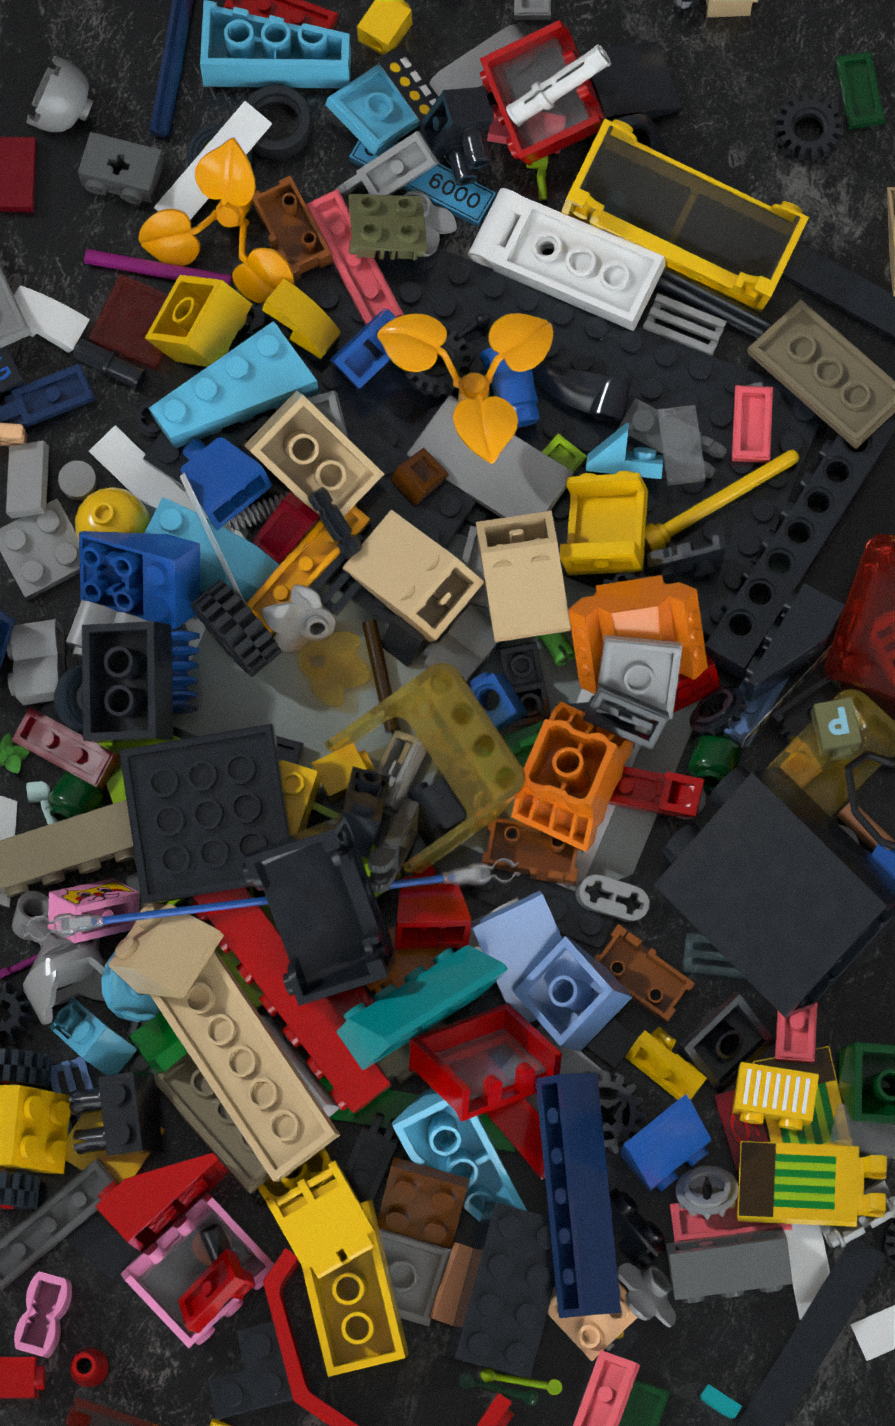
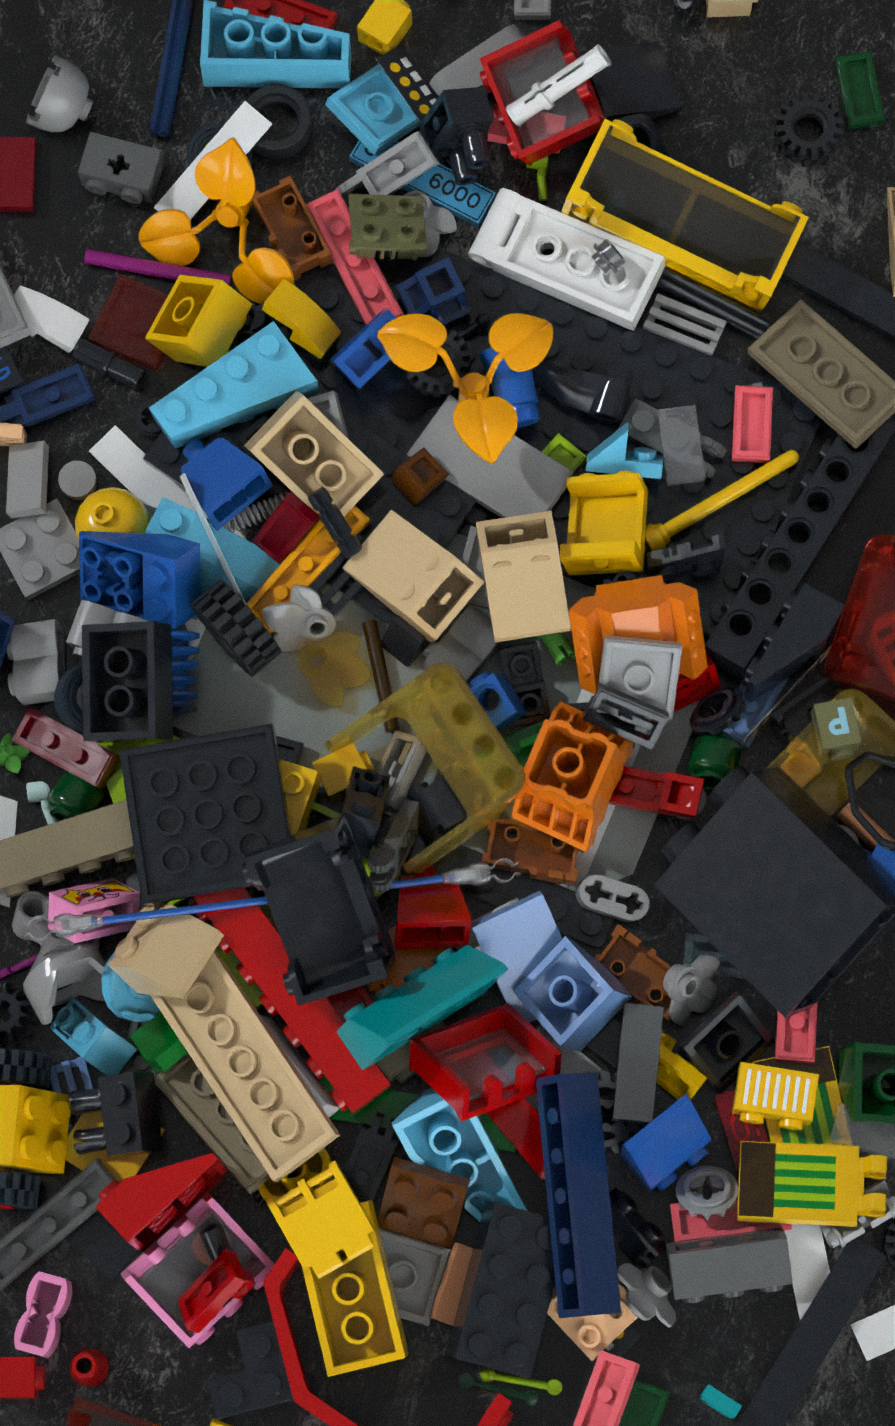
(435, 292): none -> dark blue brick
(607, 256): none -> dark grey plate
(637, 1063): none -> dark grey tile
(691, 987): none -> light grey plate

